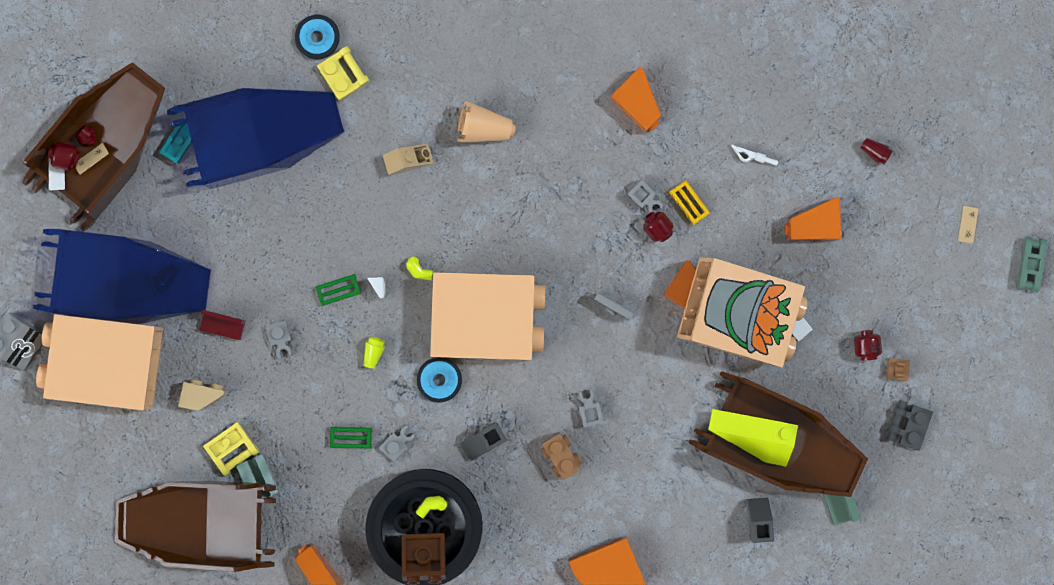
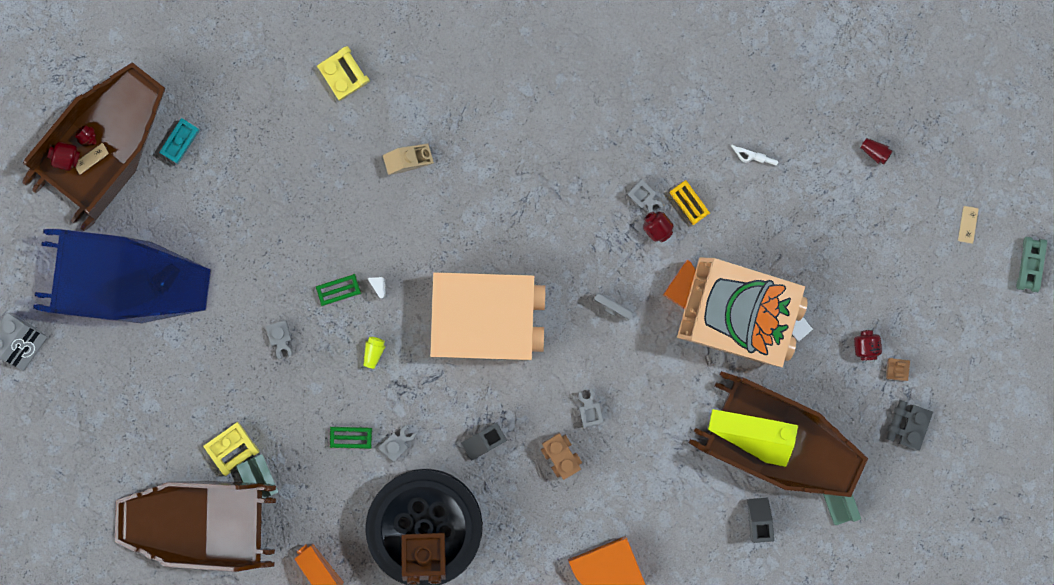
(56, 178): white sticker -> none
(100, 362): light nougat brick -> none
(198, 396): tan slope -> none
(222, 325): dark red panel -> none
(256, 132): clear blue windscreen -> none
(320, 49): wheel -> none
(416, 270): neon yellow arm -> none
(431, 503): neon yellow arm -> none
(452, 376): medium azure wheel -> none
(483, 125): light nougat cone -> none
(637, 101): orange slope -> none
(816, 224): orange slope -> none

